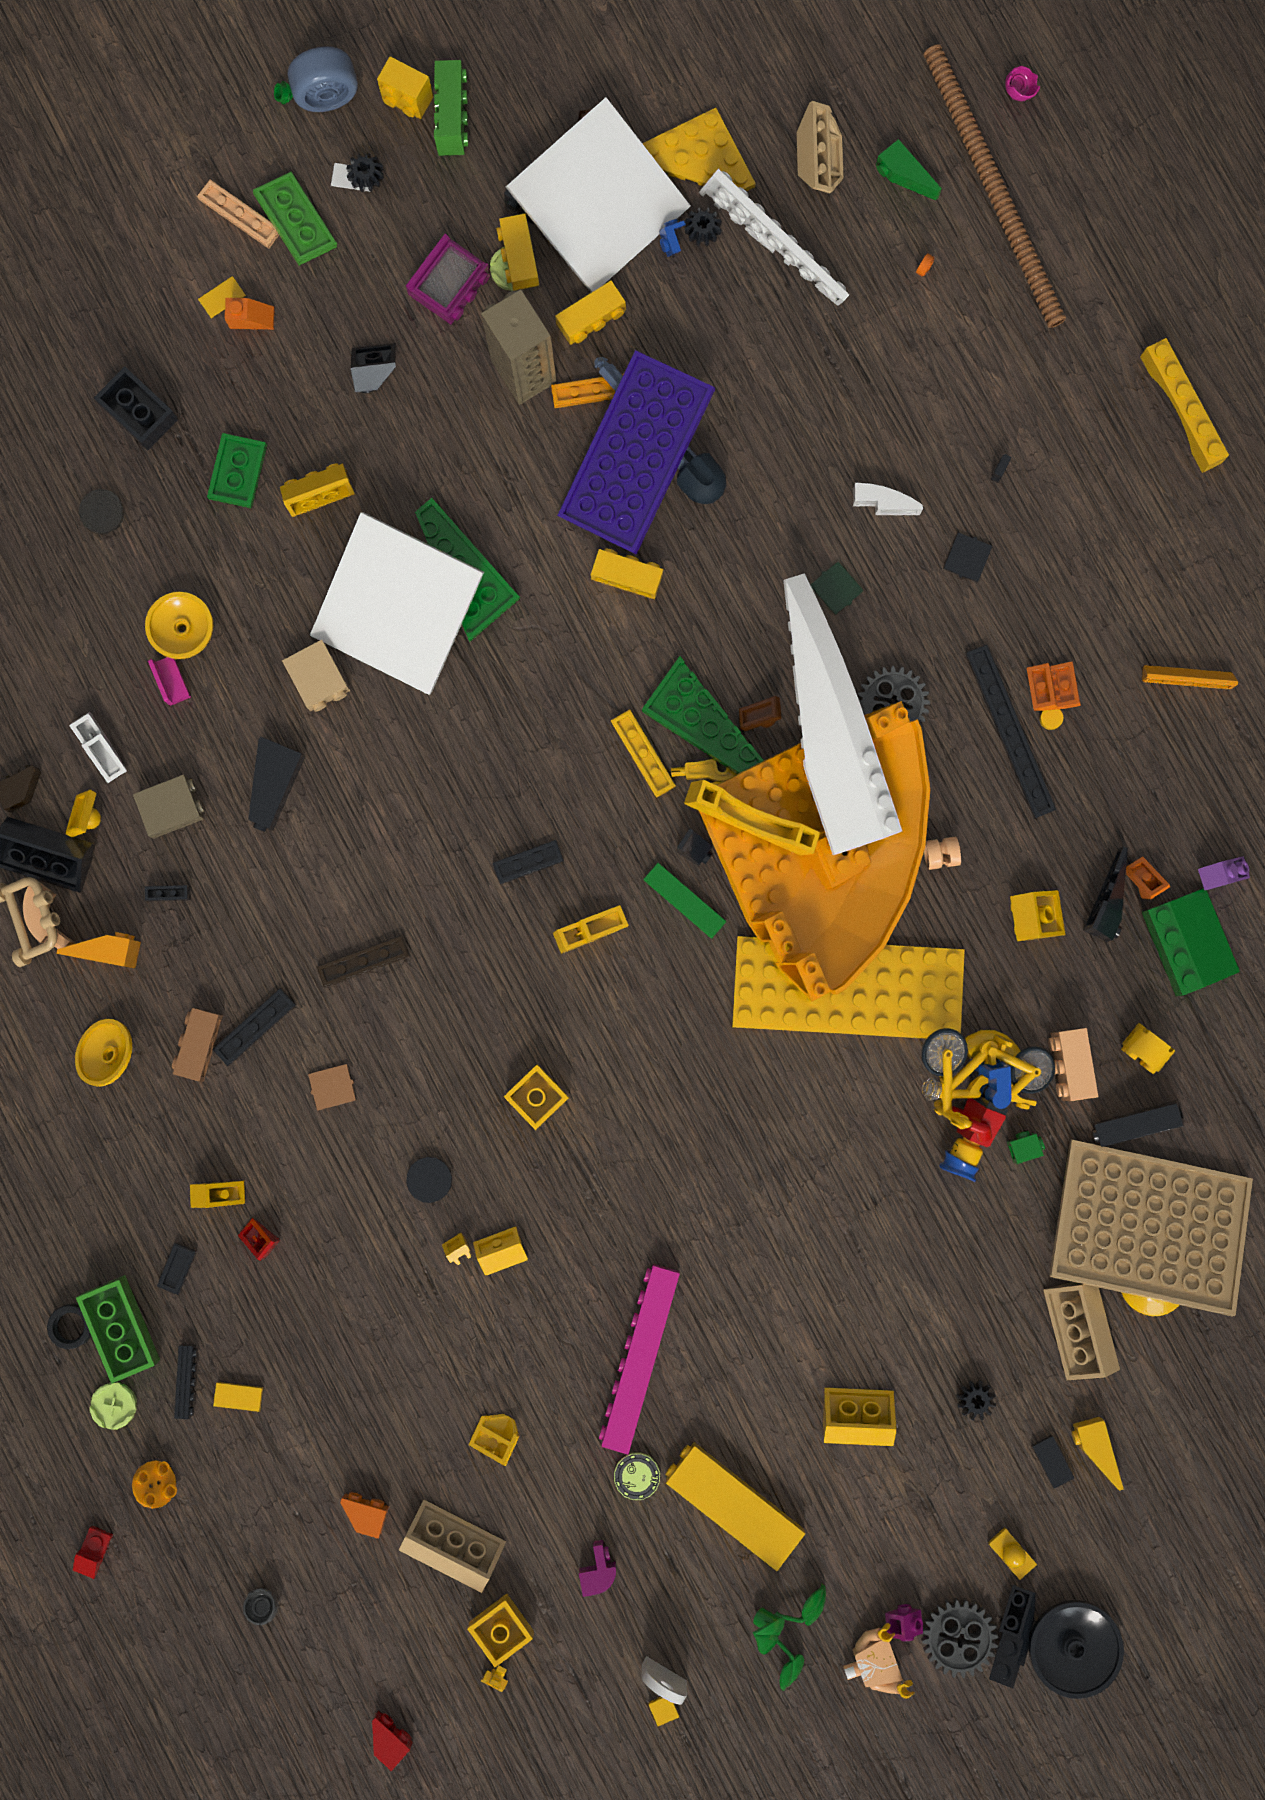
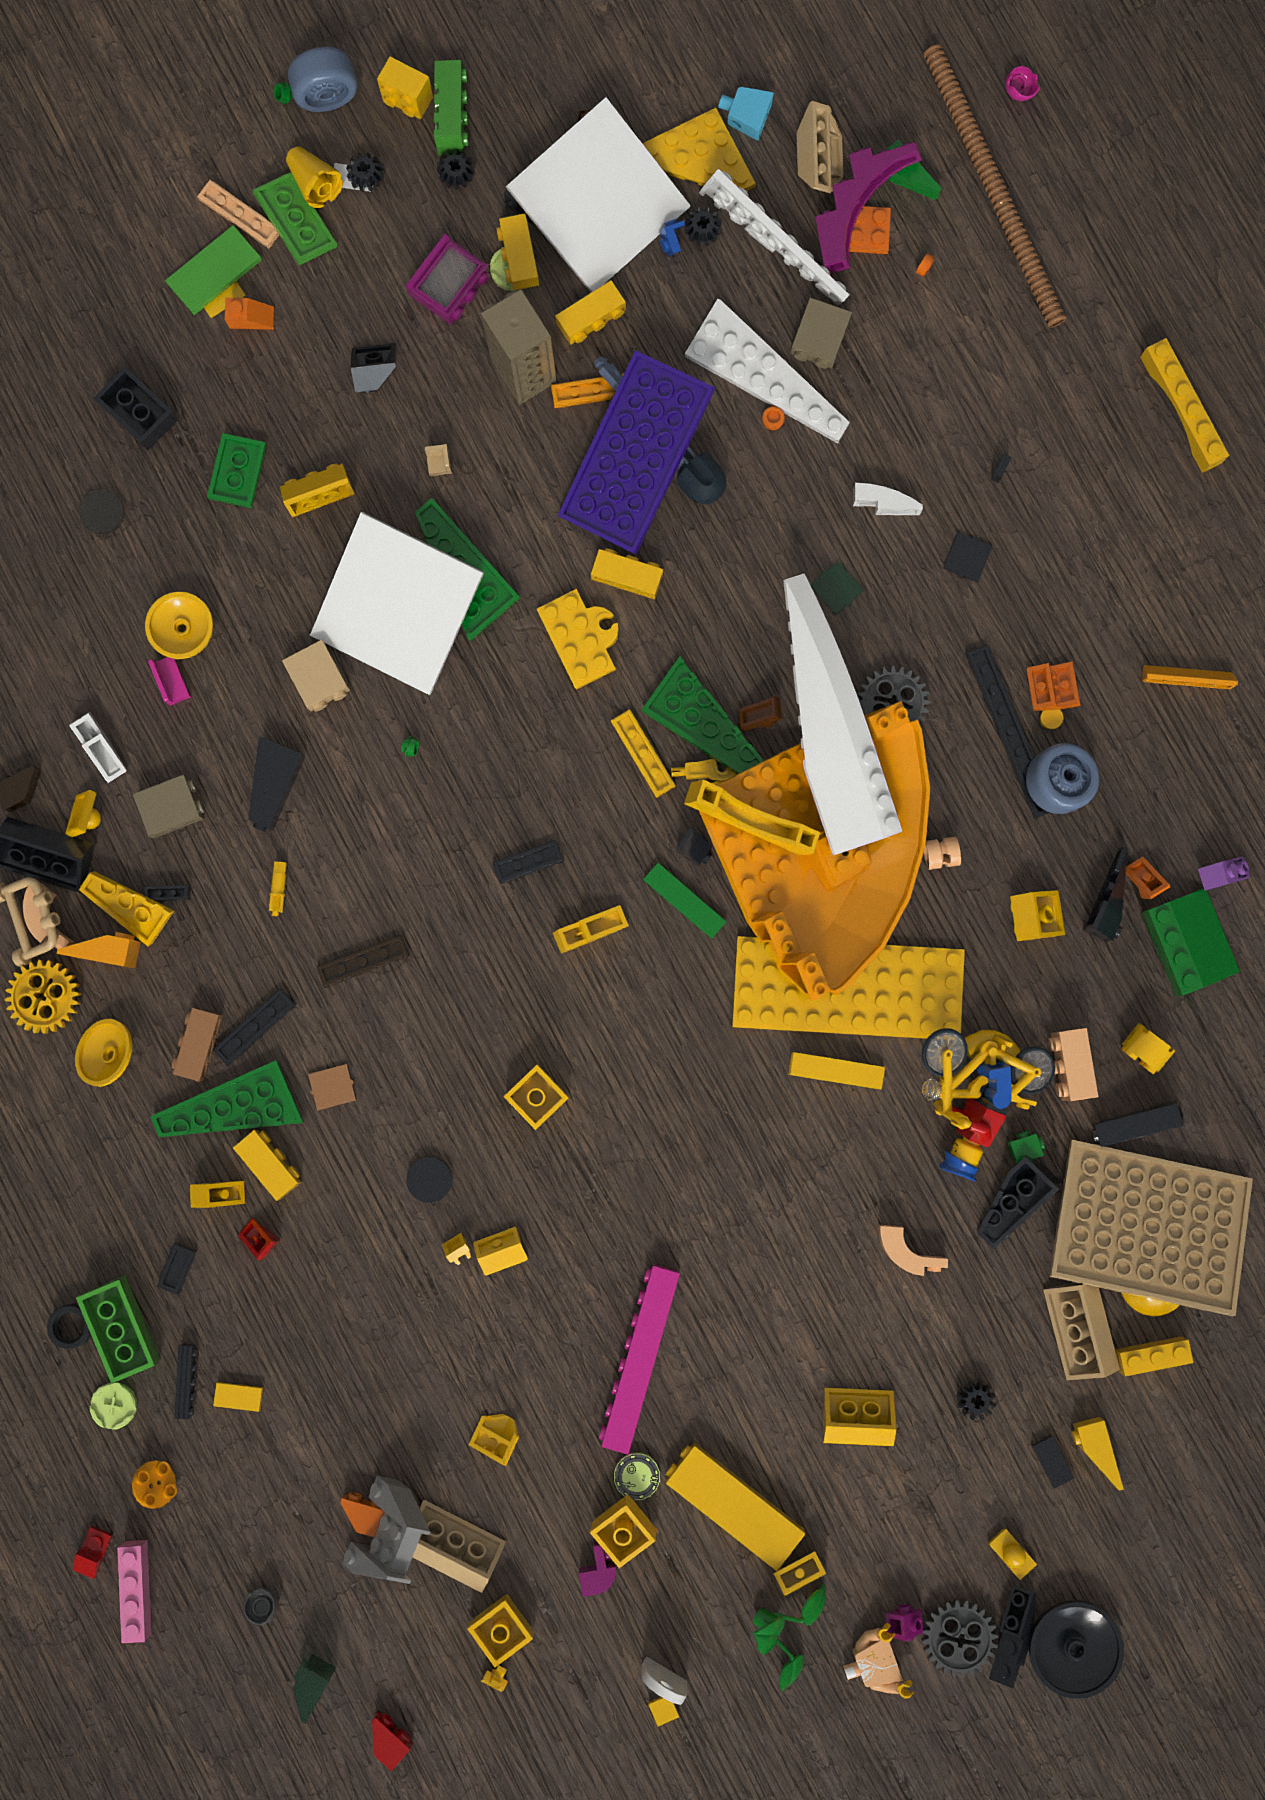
(25, 987): none -> yellow gear
(129, 908): none -> yellow wing
(134, 1591): none -> bright pink brick
(213, 270): none -> bright green tile
(245, 1102): none -> green wing
(267, 1164): none -> yellow brick
(277, 888): none -> yellow piece
(311, 1682): none -> clear green slope
(314, 177): none -> yellow cone
(396, 1536): none -> light grey wedge
(410, 746): none -> green plate
(438, 460): none -> tan panel
(453, 163): none -> black gear
(579, 637): none -> yellow plate
(623, 1531): none -> yellow brick
(744, 359): none -> white wing
(748, 110): none -> medium azure torso
(773, 418): none -> orange tile
(799, 1573): none -> yellow brick
(820, 333): none -> dark tan brick
(836, 1070): none -> yellow slope
(851, 195): none -> magenta arch
(871, 231): none -> orange plate
(894, 1246): none -> light nougat arch
(1020, 1195): none -> black wedge
(1062, 778): none -> sand blue wheel
(1154, 1356): none -> yellow brick

